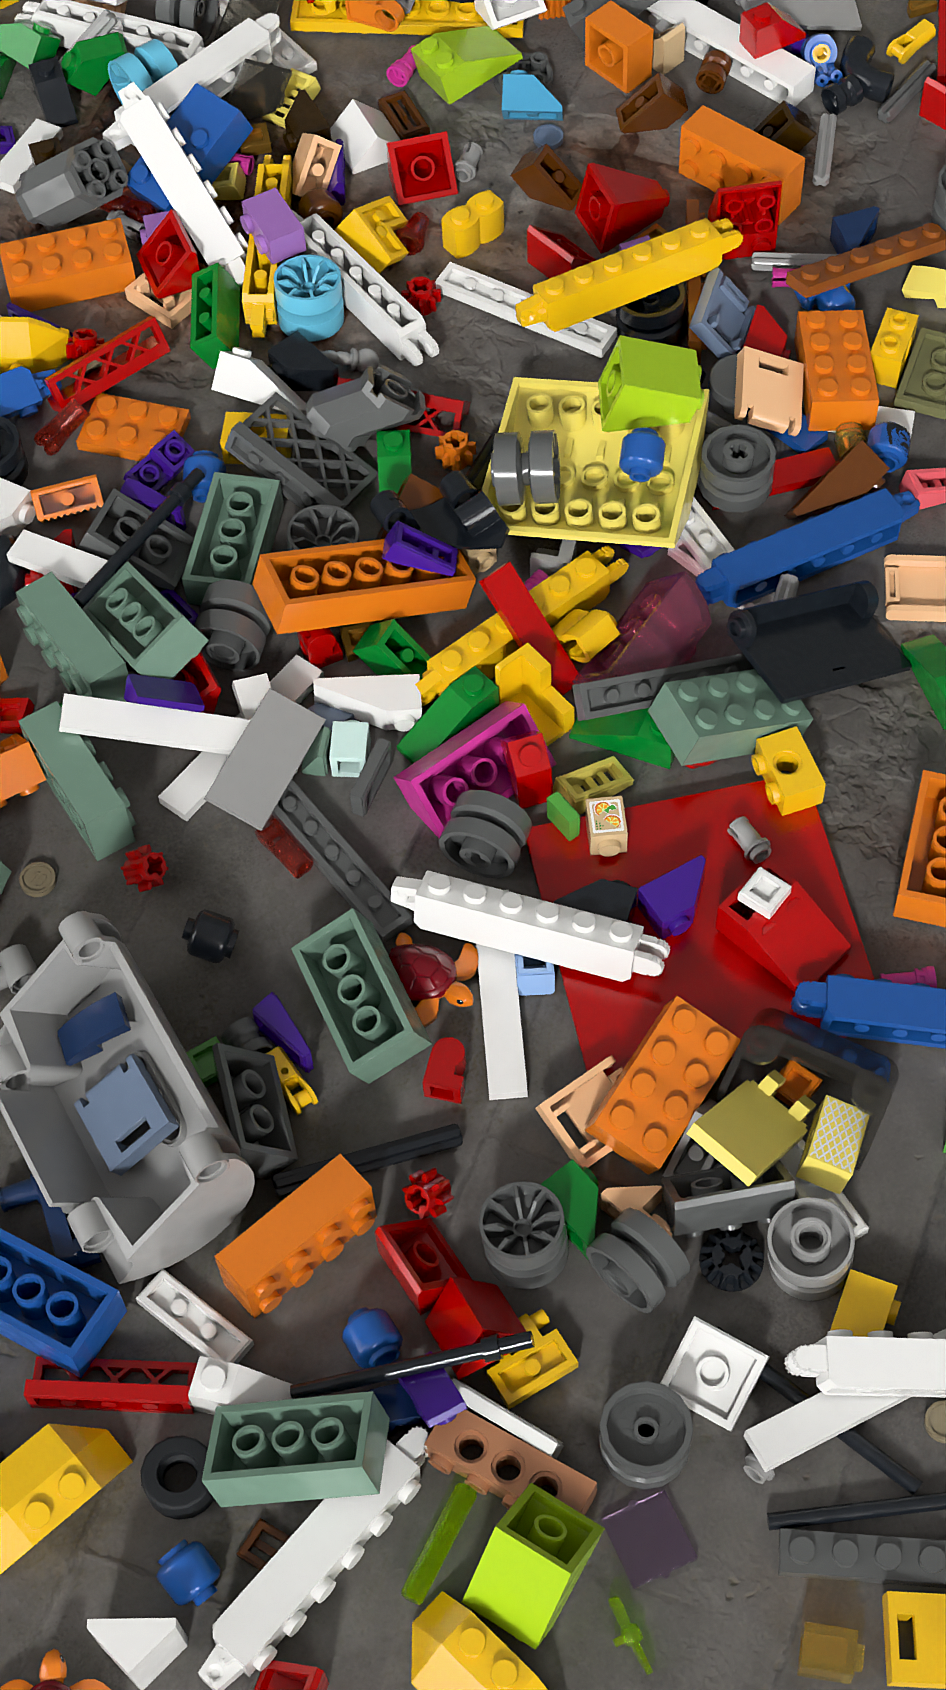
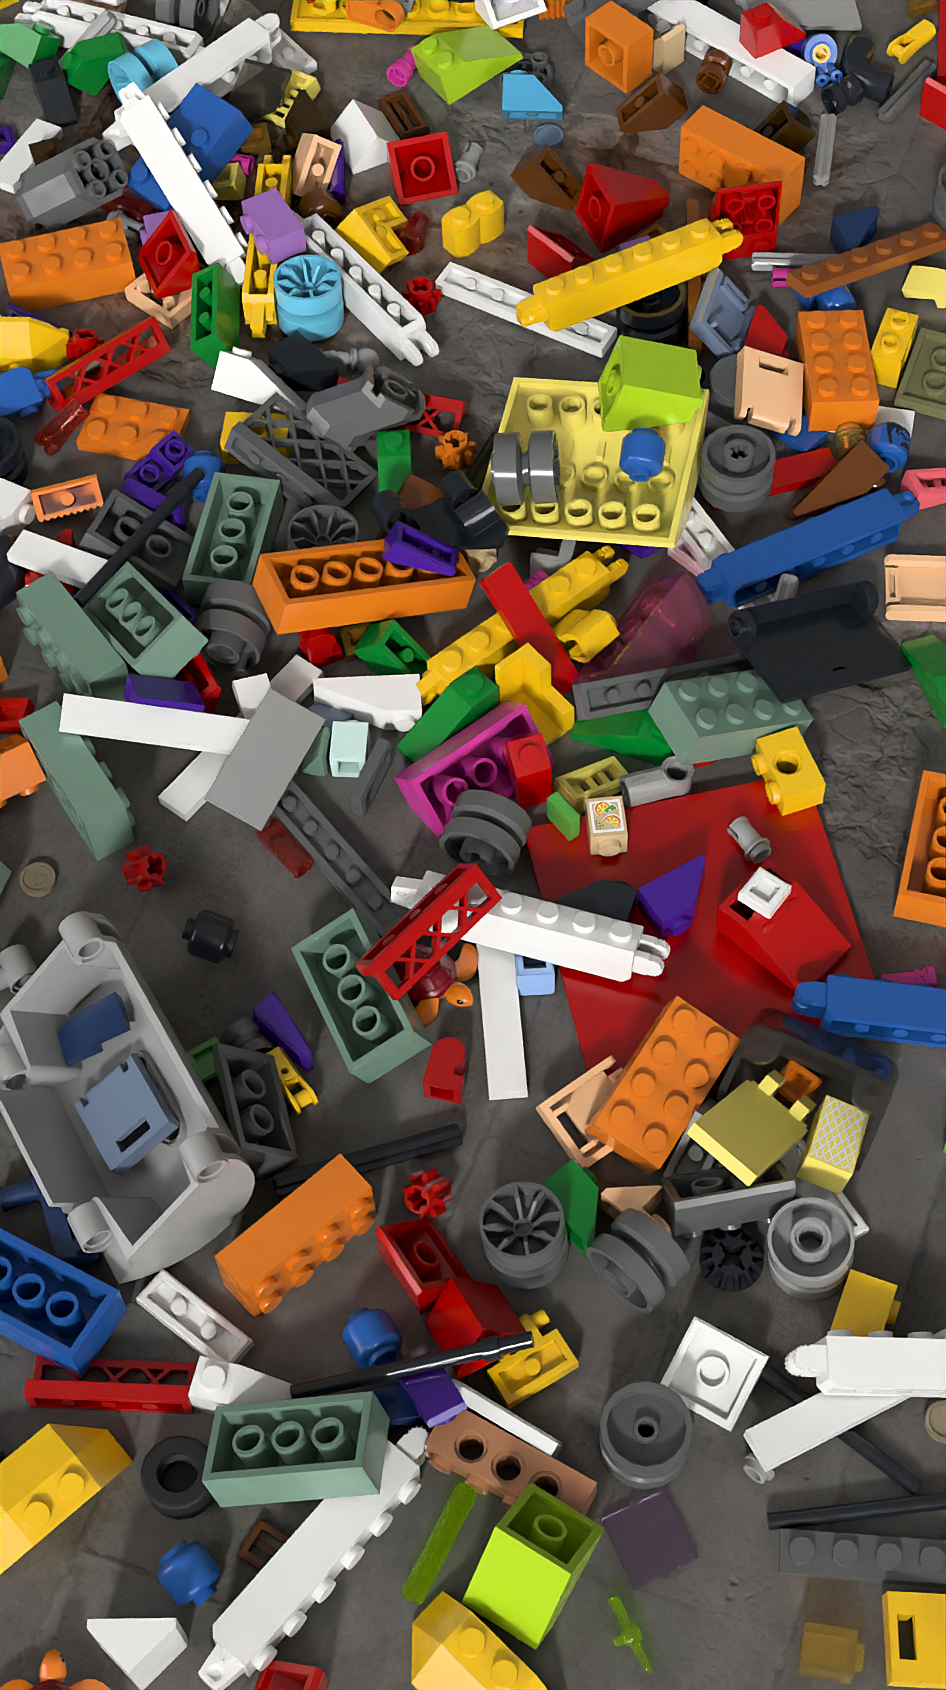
(419, 919): none -> red fence
(657, 783): none -> light grey piece

